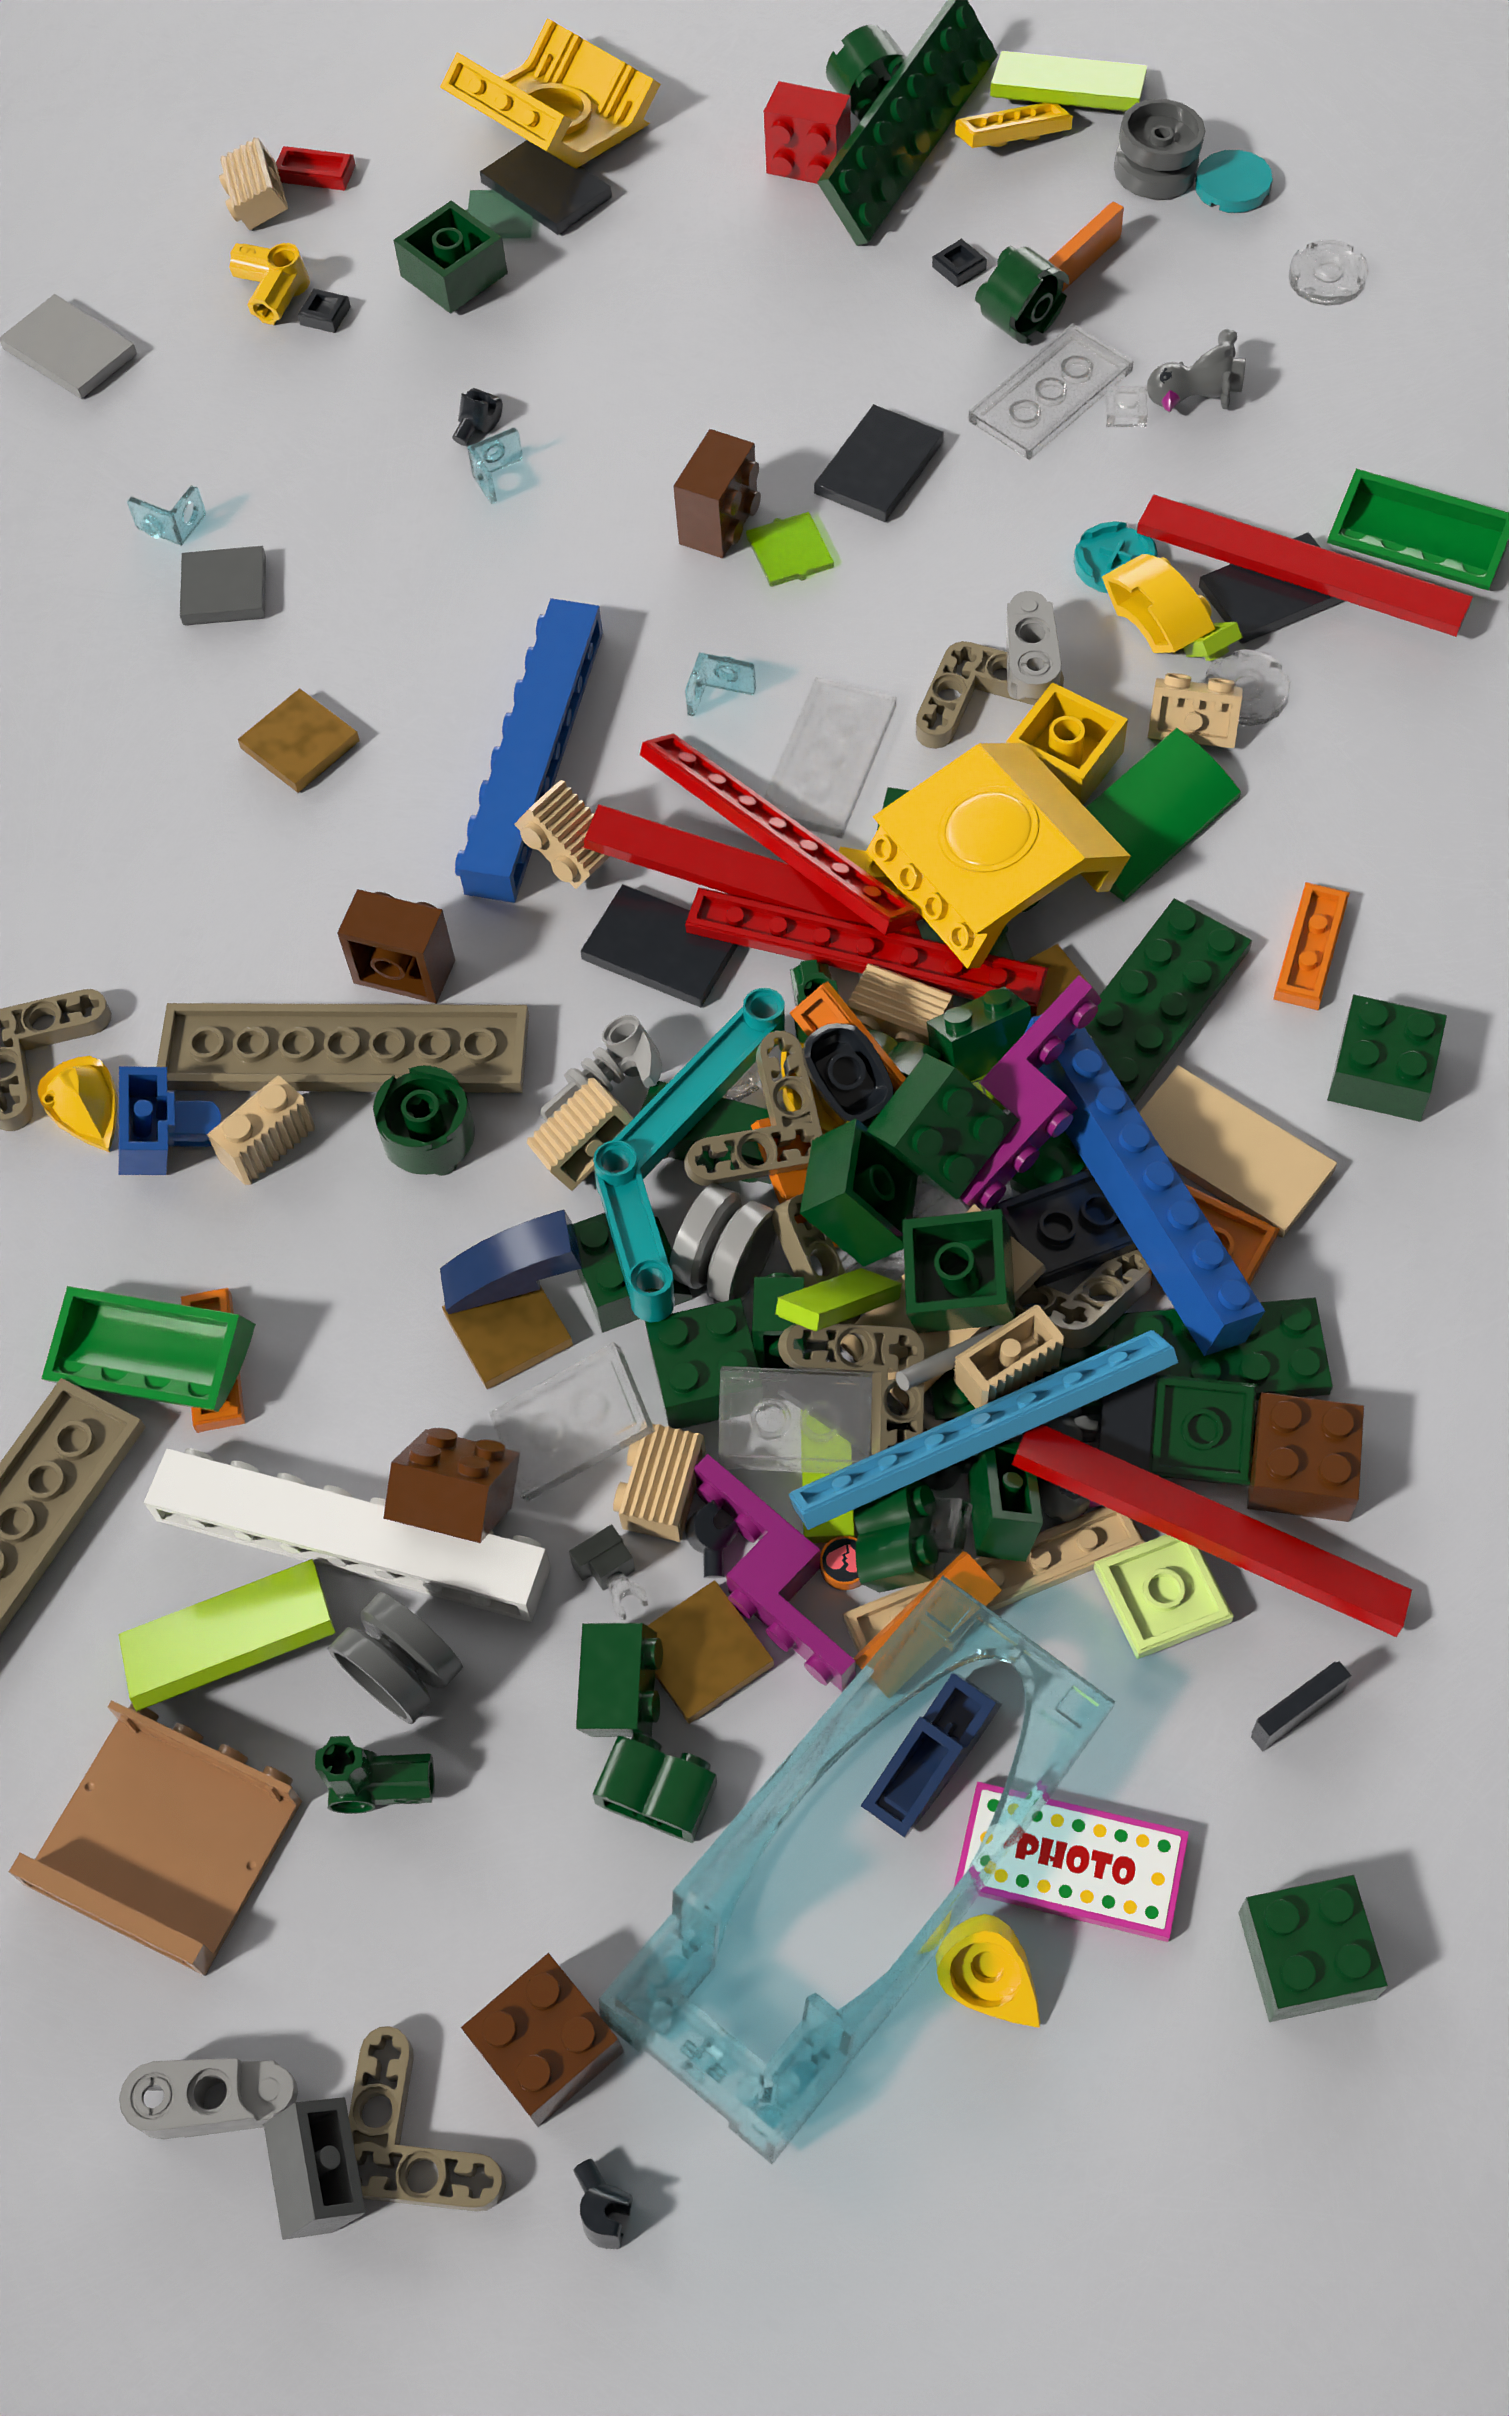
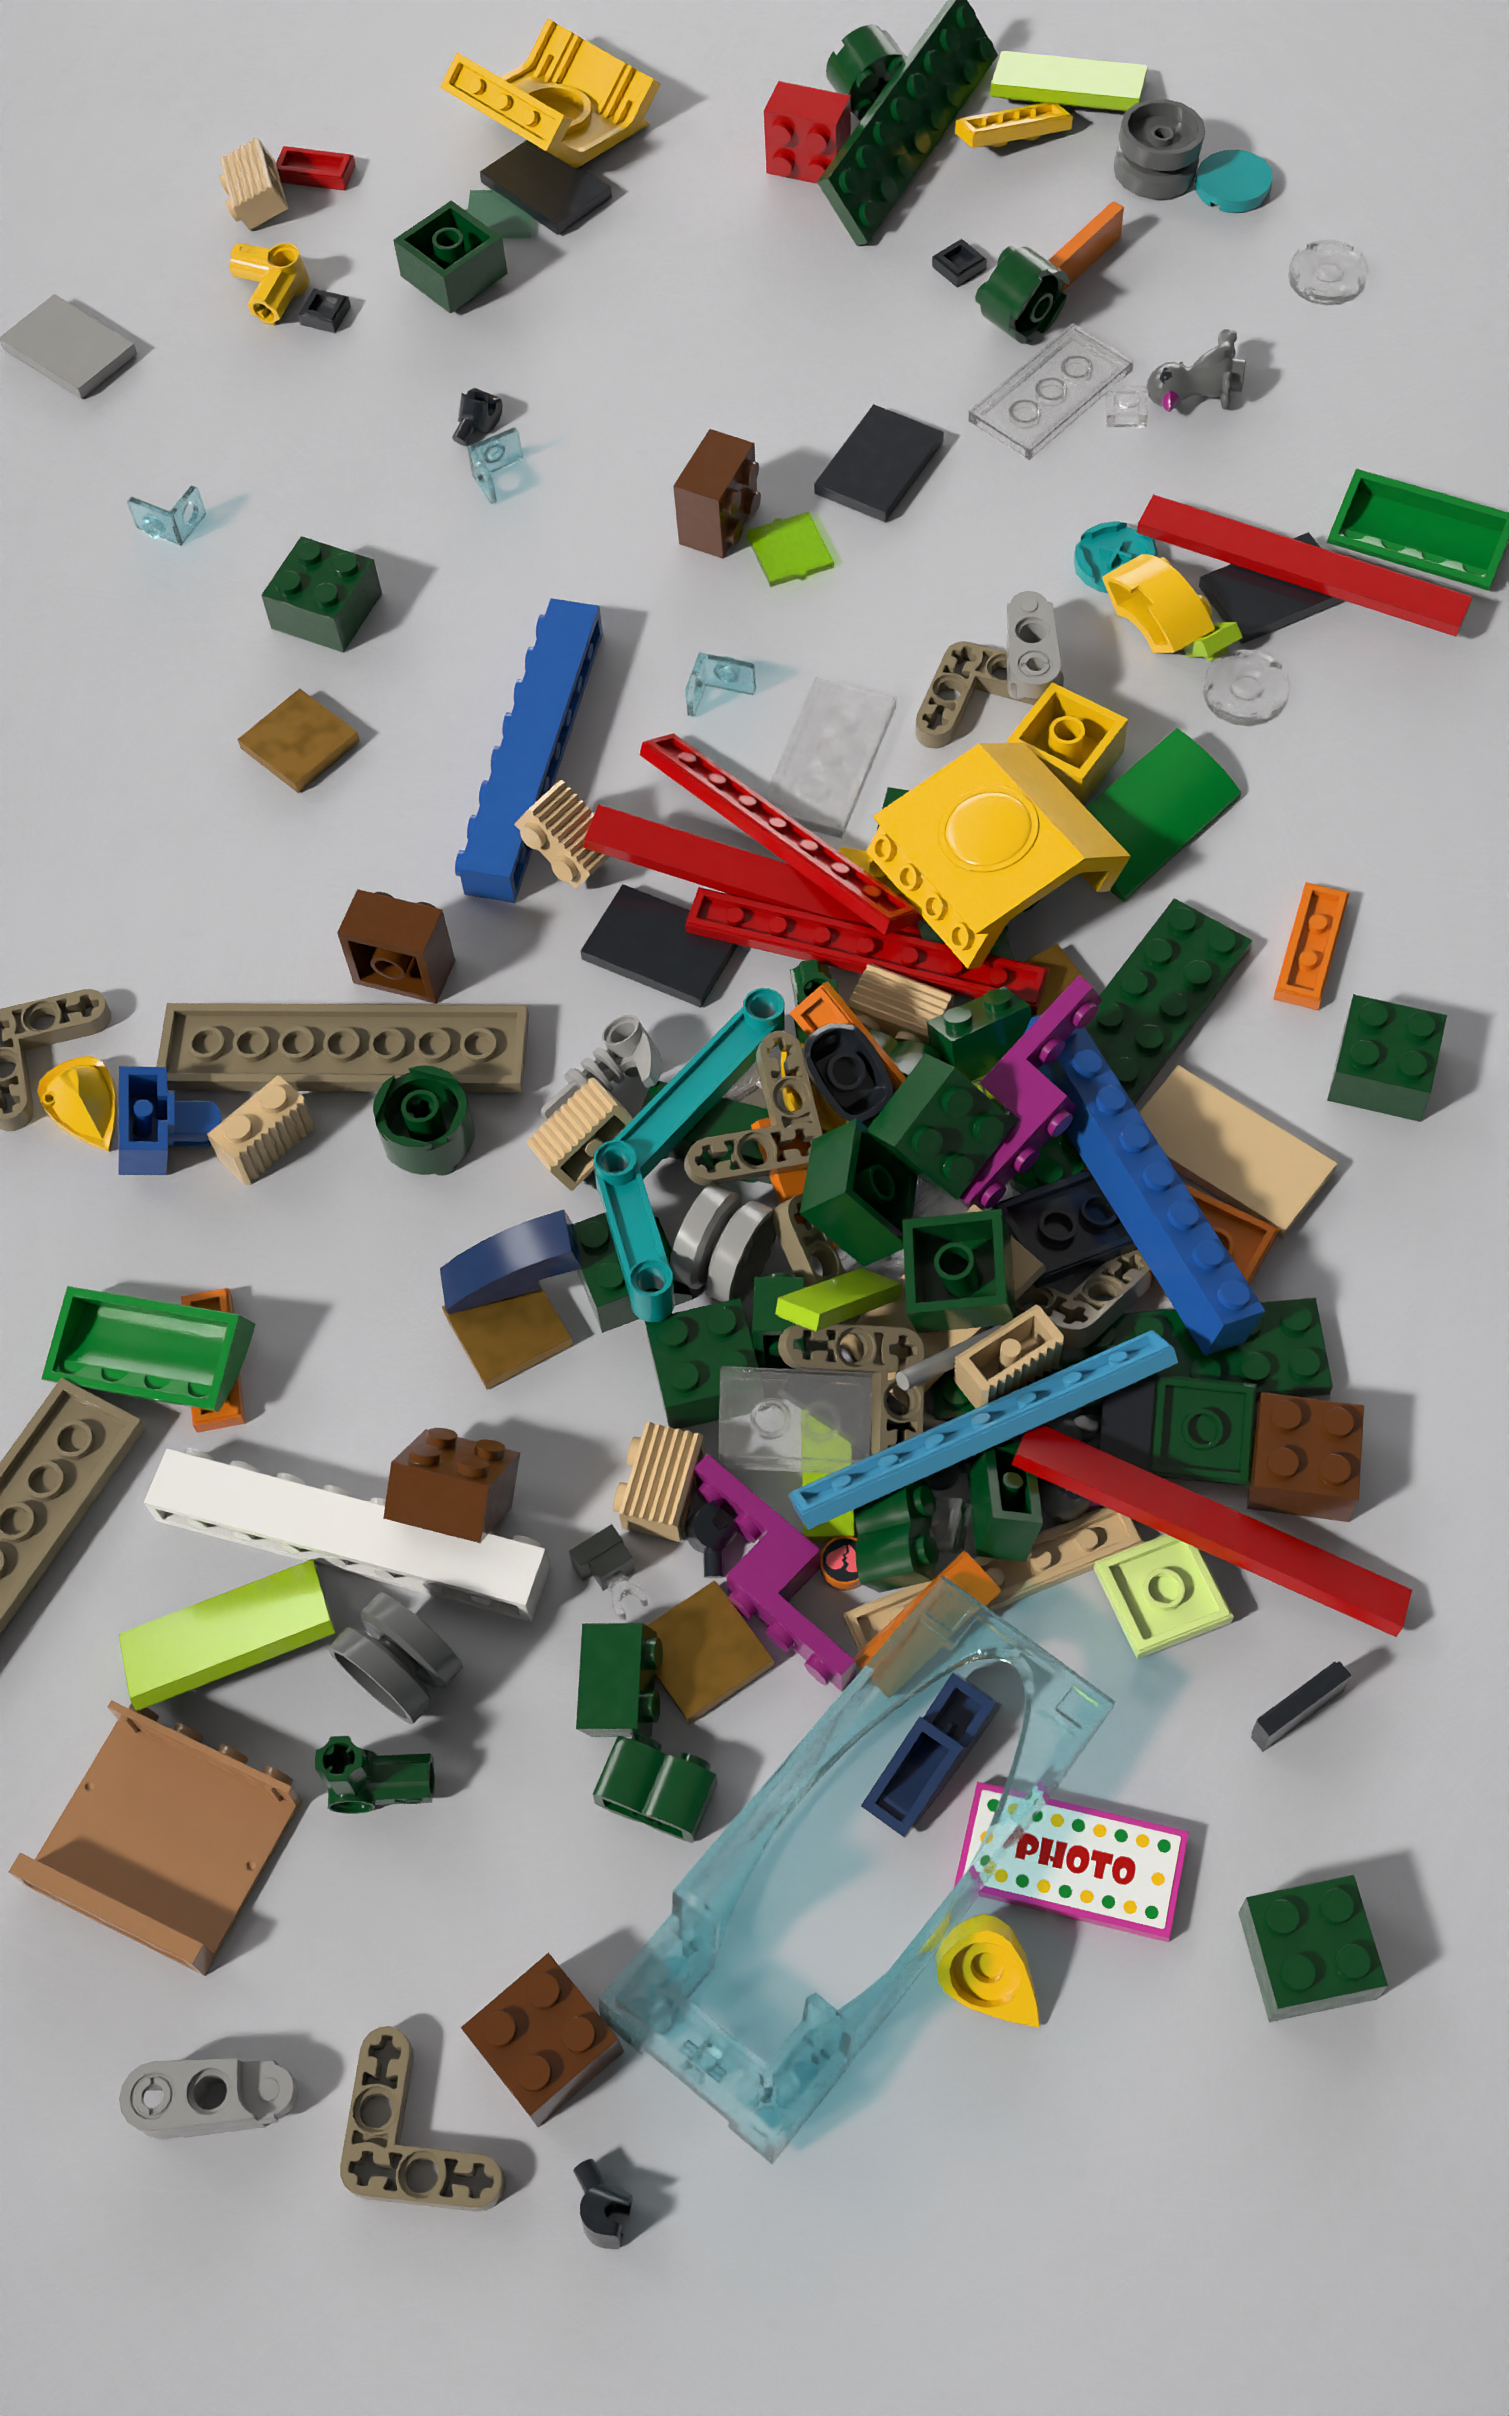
(223, 585): dark grey tile -> none
(314, 2168): dark grey brick -> none
(322, 594): none -> dark green brick
(572, 1421): clear tile -> none
(1200, 710): tan bracket -> none

